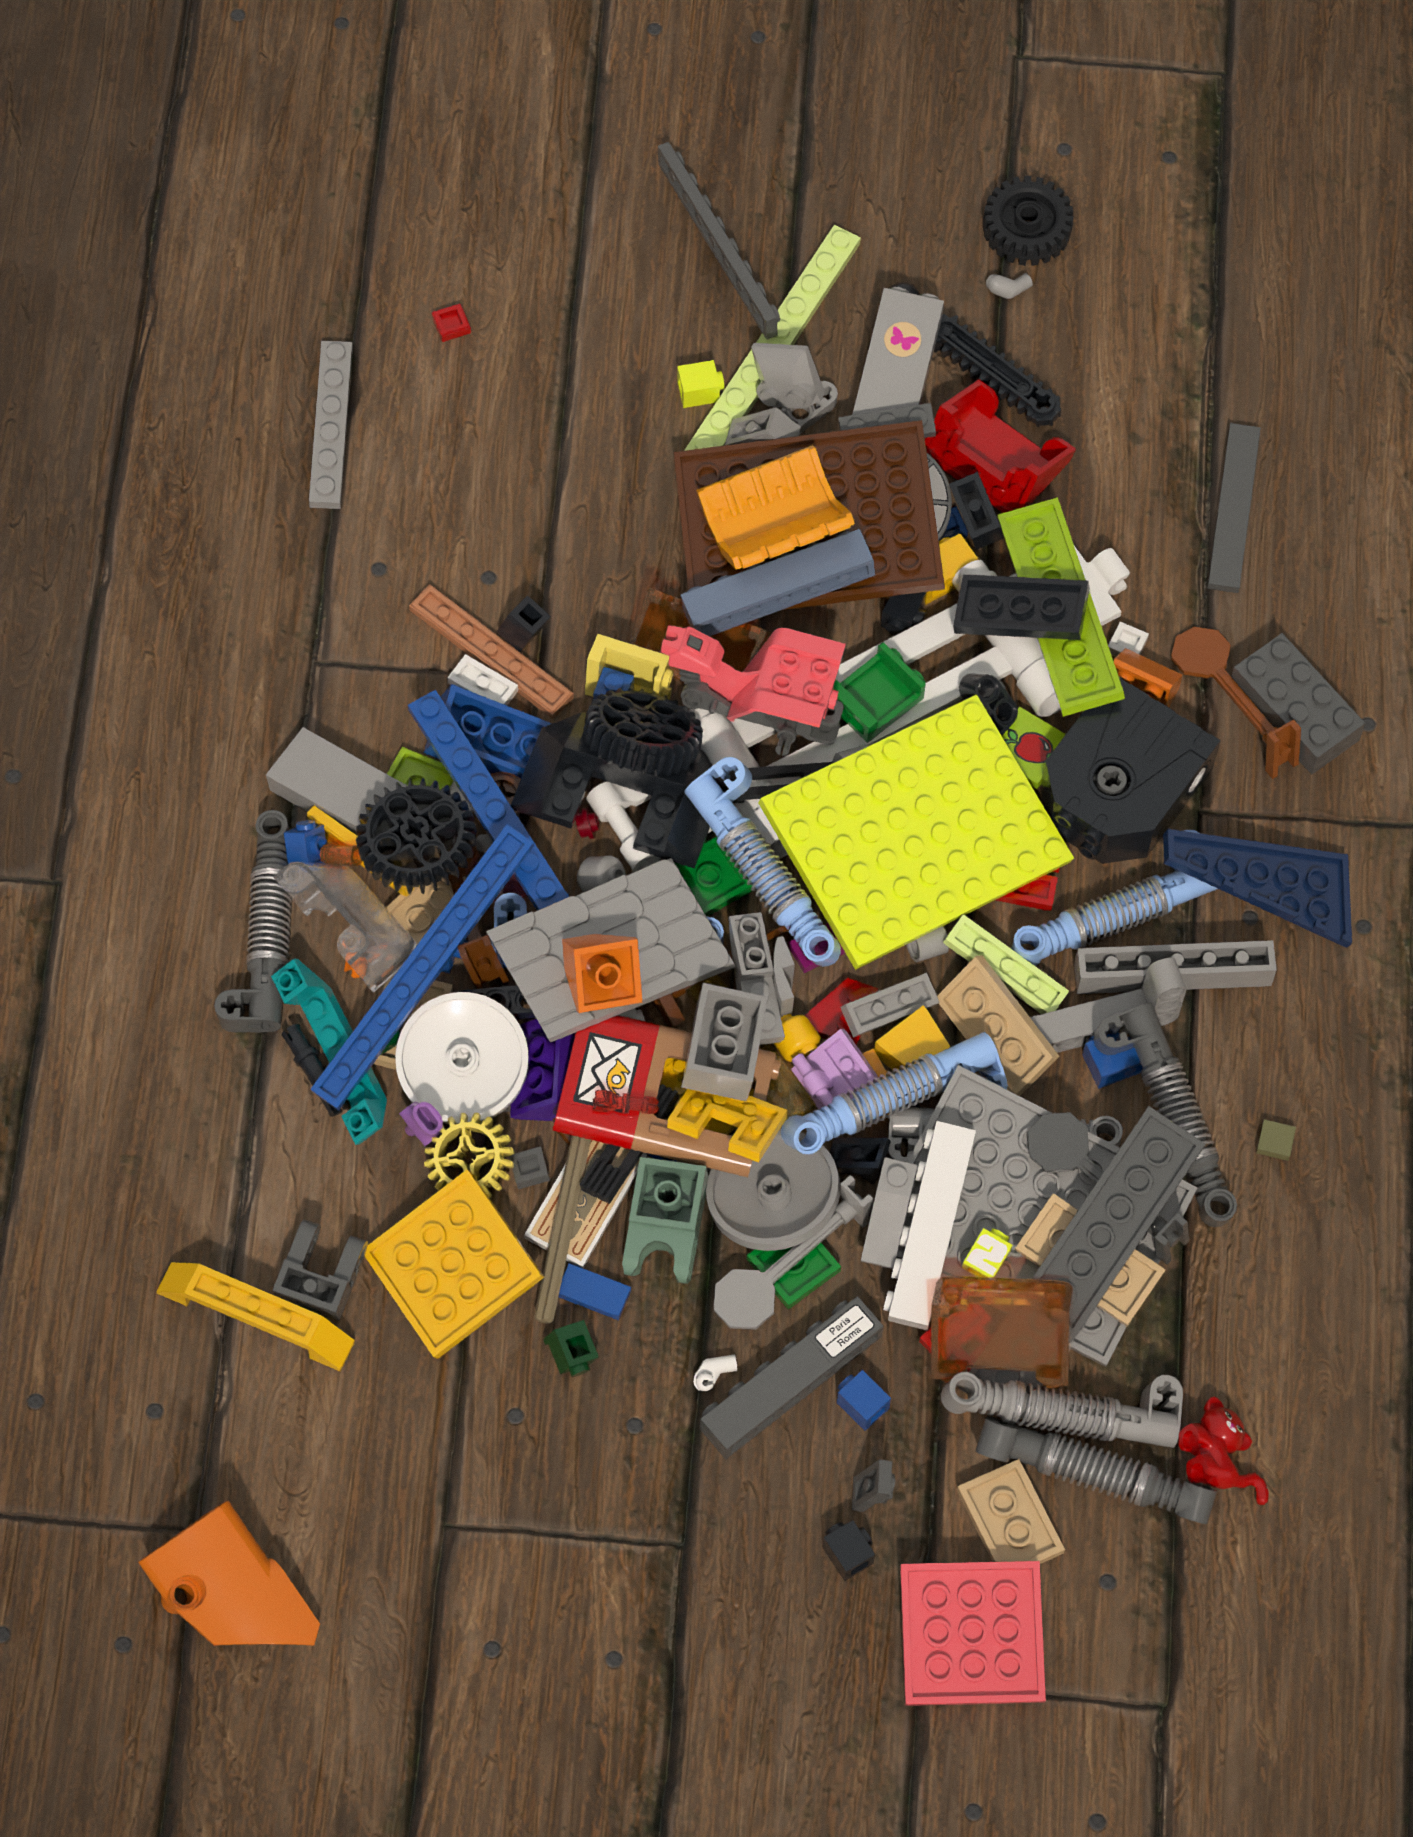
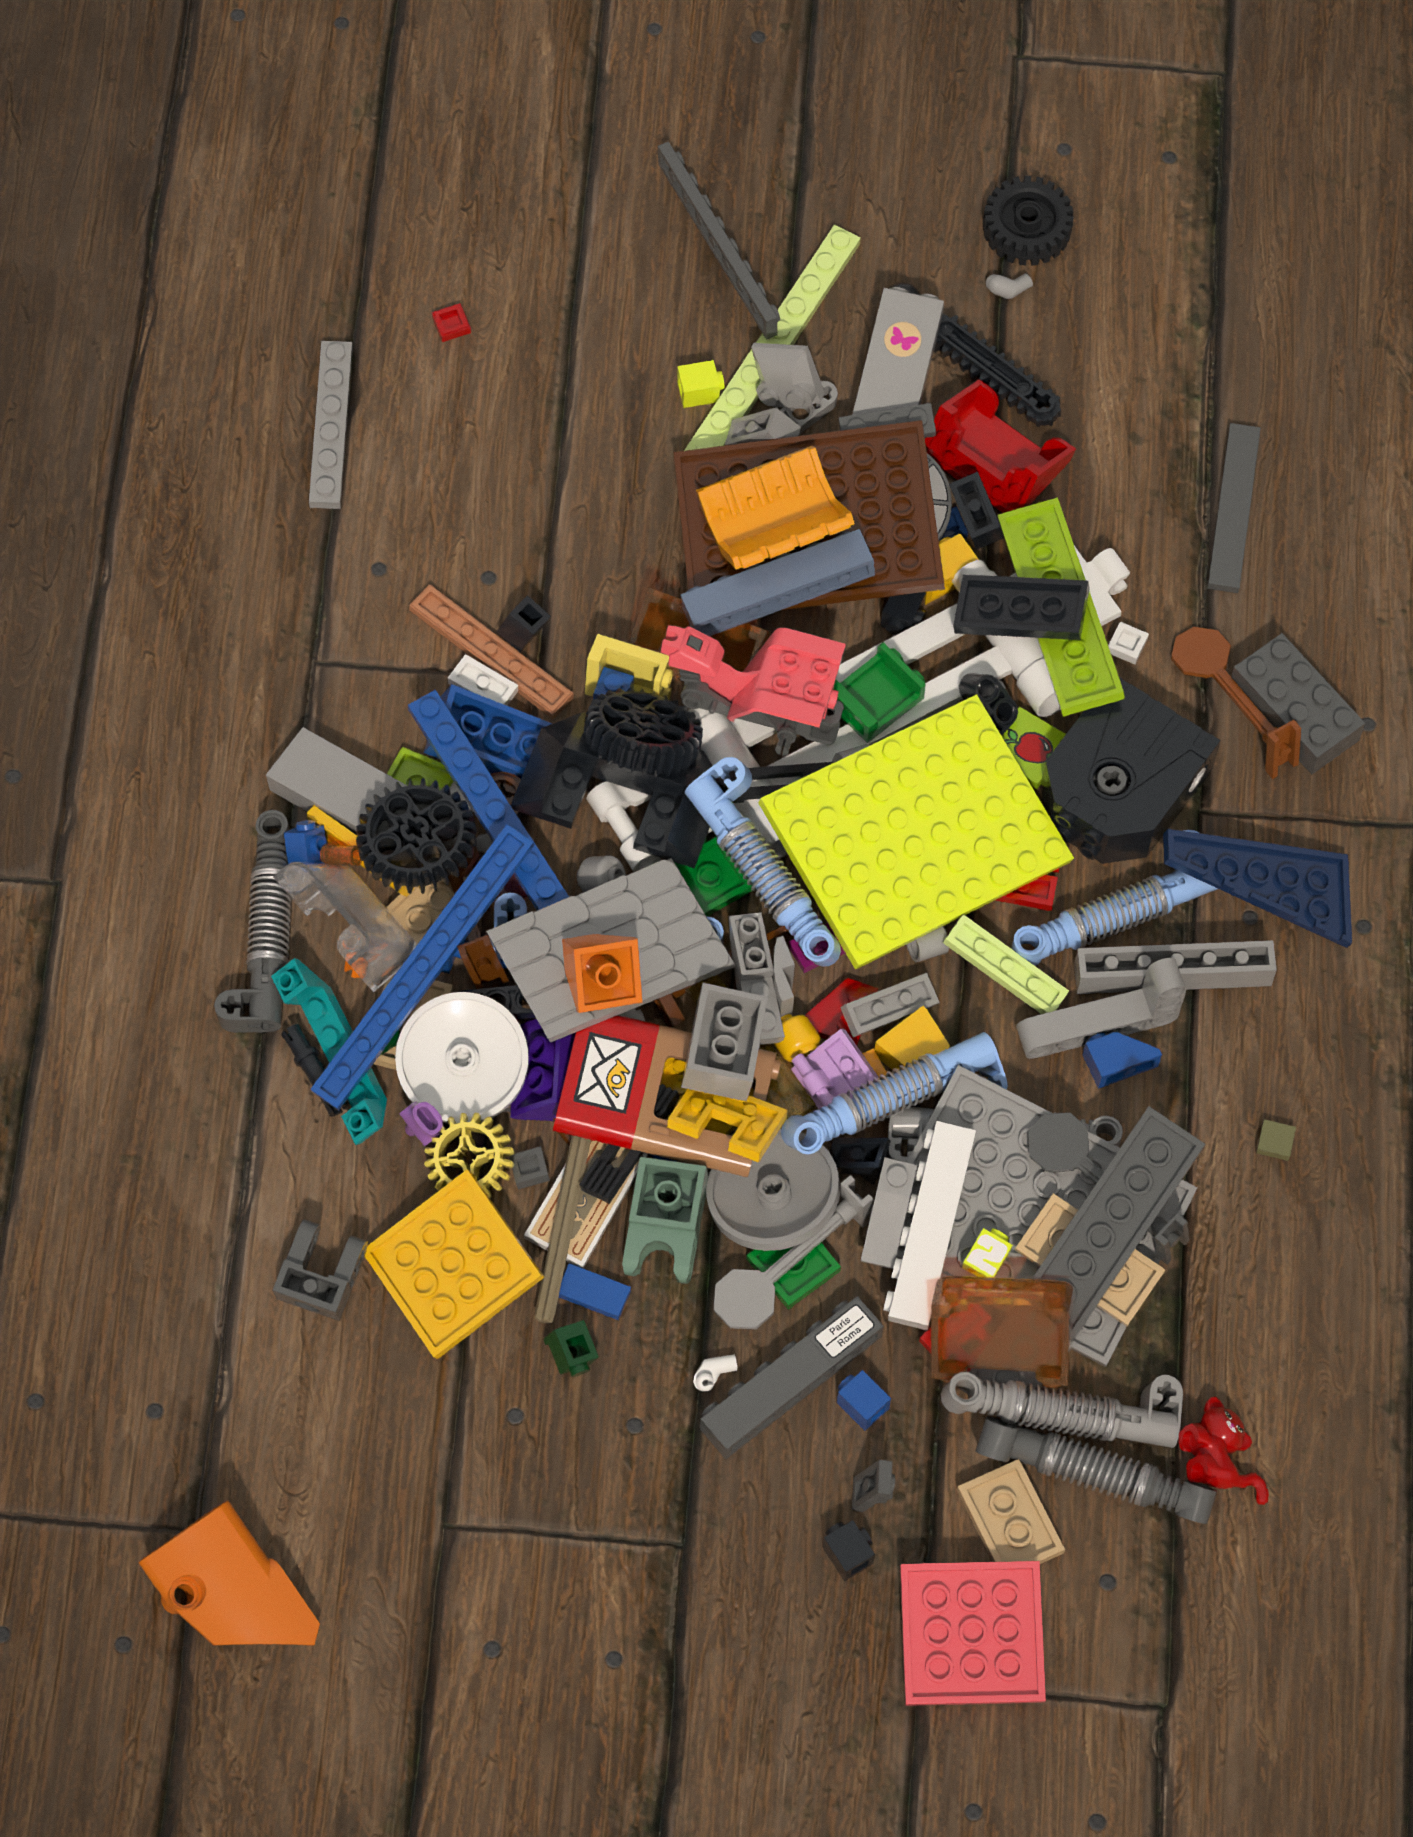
(259, 1309): yellow slope -> none
(587, 823): dark red plate -> none
(608, 1101): clear red piece -> none
(982, 1003): tan plate -> none
(1148, 676): orange slope -> none
(1163, 1075): dark grey piece -> none

